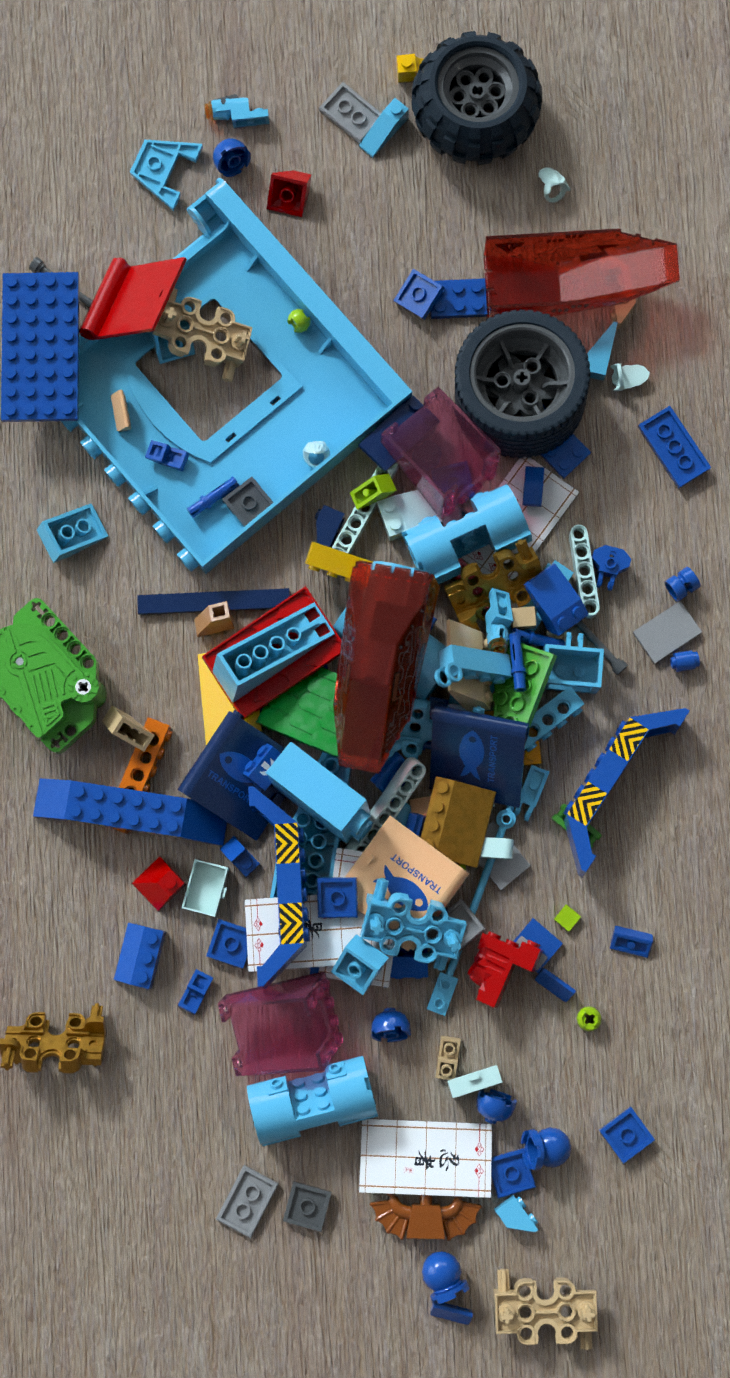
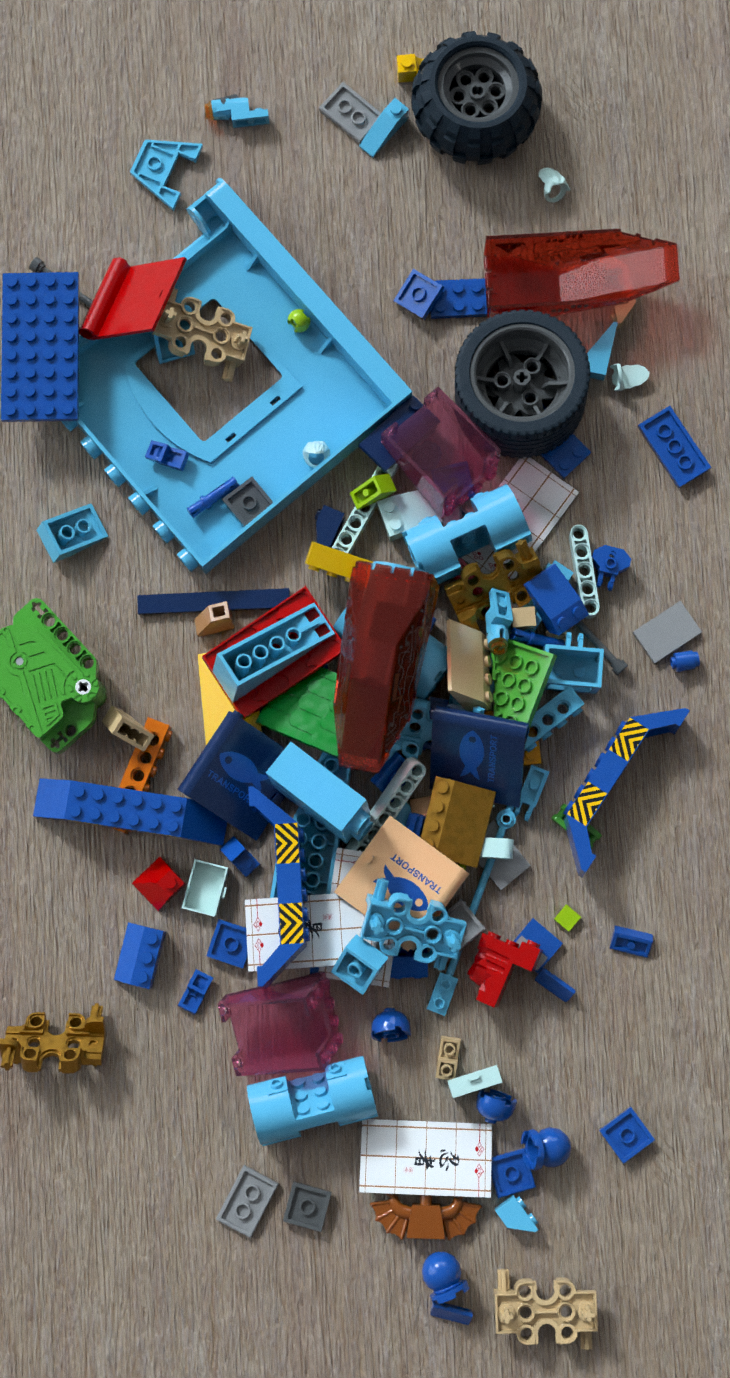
(120, 411): light nougat slope -> none
(230, 157): blue cylinder -> none
(256, 769): blue brick -> none
(289, 192): red slope -> none
(337, 897): blue tile -> none
(472, 664): medium azure hinge -> none
(518, 670): blue pin -> none
(533, 486): blue slope -> none
(596, 1019): lime piece -> none
(681, 584): blue wheel -> none

